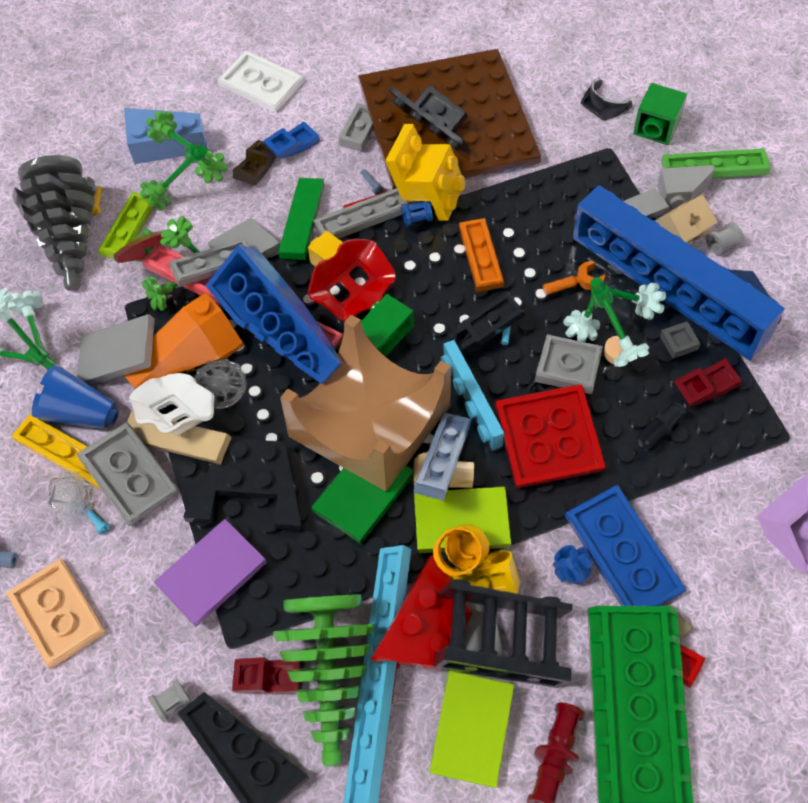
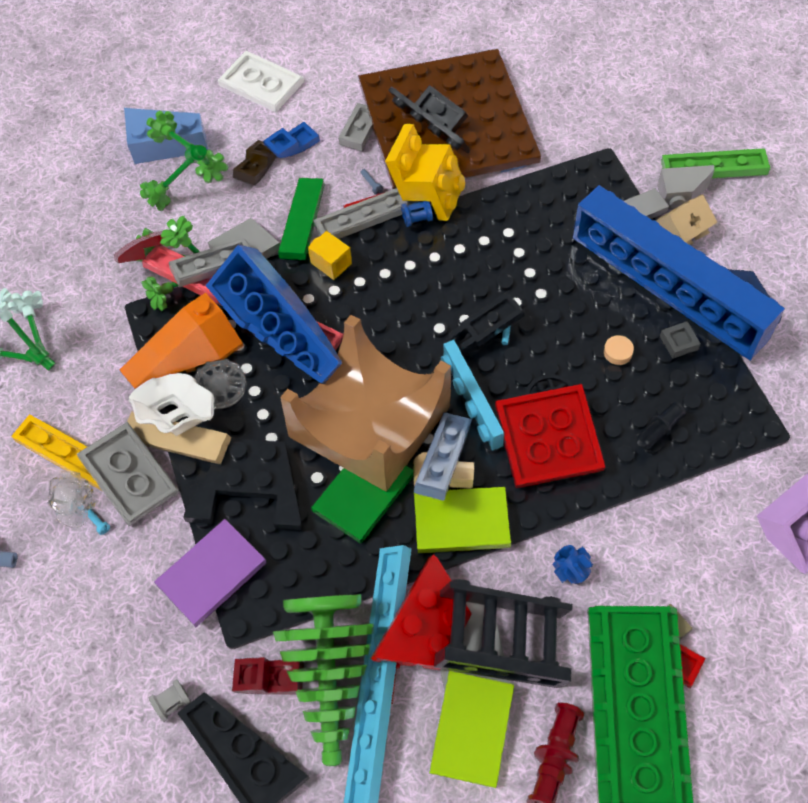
(54, 208): dark grey plant -> none
(55, 613): light nougat tile -> none
(72, 401): blue cone -> none
(96, 208): yellow piece -> none
(116, 350): light grey tile -> none
(127, 225): lime tile -> none
(337, 269): red piece -> none
(387, 323): green brick -> none
(465, 548): light orange helmet -> none
(481, 255): orange tile -> none
(495, 573): yellow plate -> none
(568, 282): orange piece -> none
(568, 363): light grey tile -> none
(600, 106): black helmet -> none
(602, 295): light aqua plant -> none
(624, 550): blue tile -> none
(659, 113): green head -> none
(708, 384): dark red slope -> none
(724, 238): light grey bush -> none

